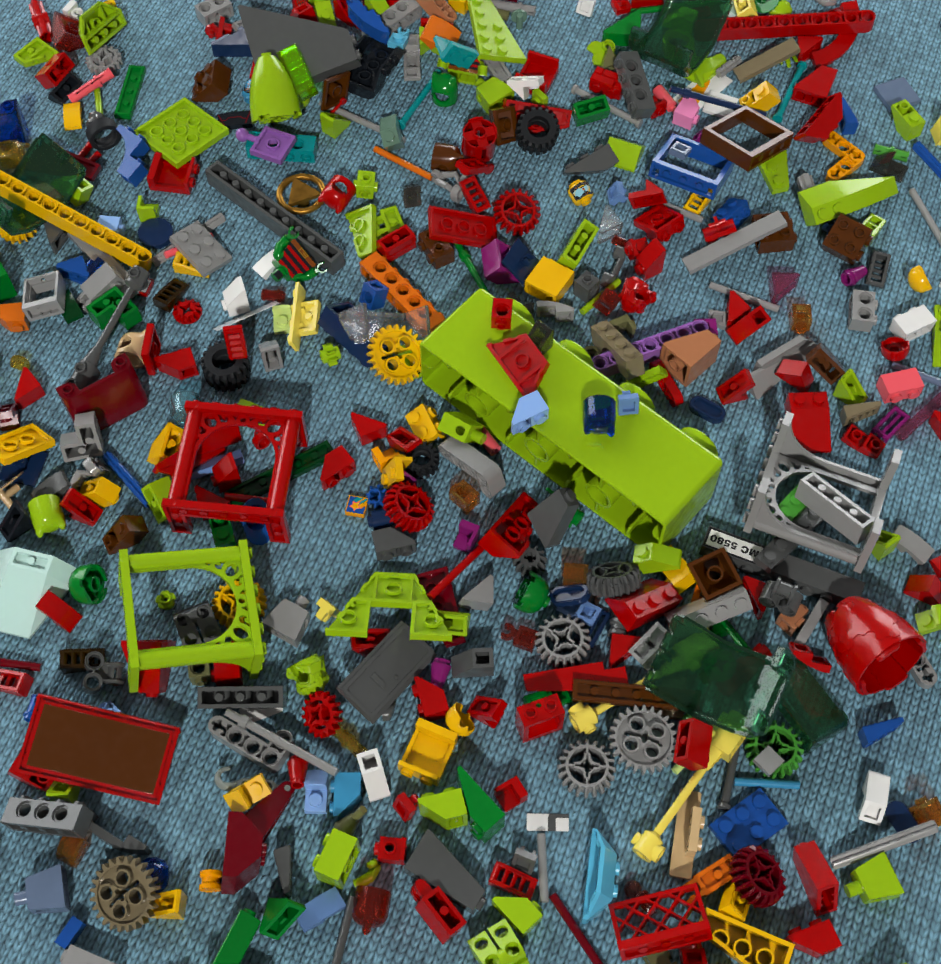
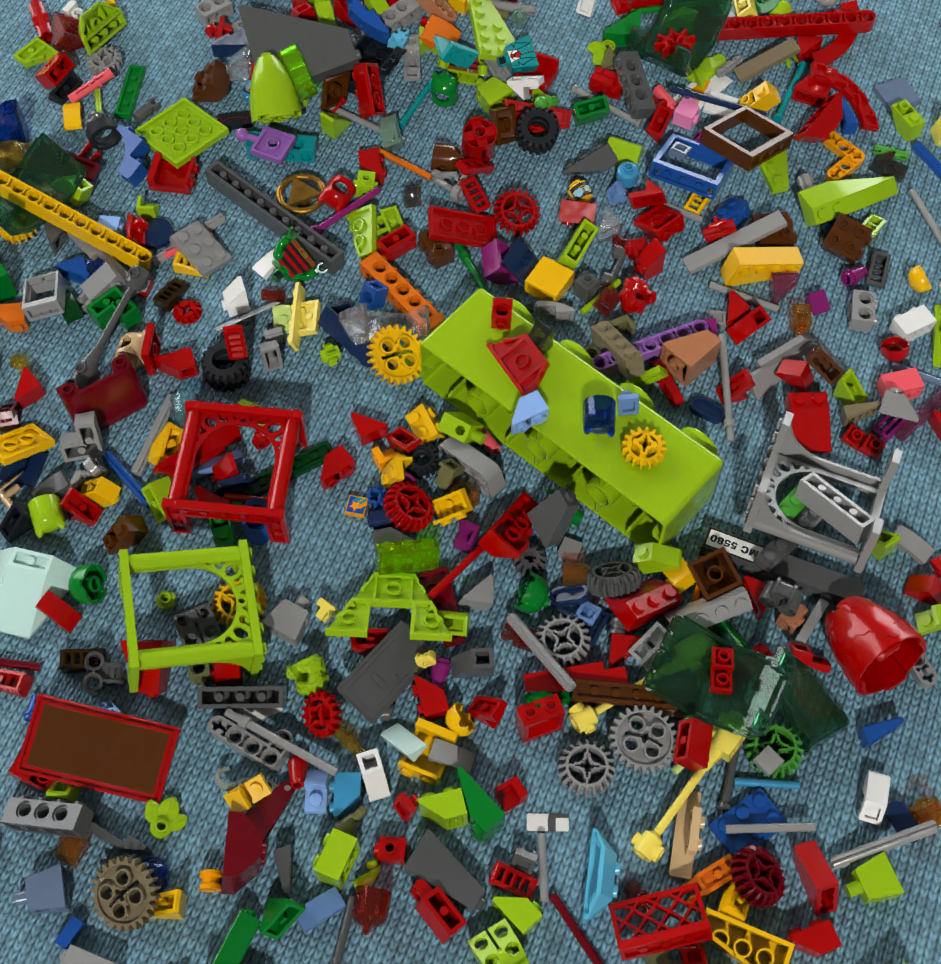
(136, 229): none -> red hips
(146, 110): none -> dark grey bar
(159, 424): none -> light grey axle
(165, 813): none -> lime plate
(232, 484): none -> dark blue tile
(240, 65): none -> clear slope
(274, 334): none -> light grey tile
(346, 210): none -> magenta piece
(369, 90): none -> red slope
(371, 161): none -> red slope
(404, 741): none -> light aqua slope
(406, 556): none -> clear neon green brick
(426, 659): none -> light yellow piece
(449, 474): none -> olive brick
(451, 755): none -> light grey slope
(452, 505): none -> yellow bracket
(519, 56): none -> teal torso
(541, 652): none -> light grey axle
(546, 101): none -> bright green axle
(570, 549): none -> light grey tile
(576, 211): none -> red brick
(628, 174): none -> dark azure head
(633, 448): none -> yellow gear
(659, 122): none -> red slope
(668, 43): none -> red gear
(721, 670): none -> red slope
(729, 421): none -> light grey bar
(757, 263): none -> yellow wedge
(769, 828): none -> light grey bar
(818, 302): none -> magenta slope
(850, 91): none -> red tile
(898, 405): none -> light grey slope

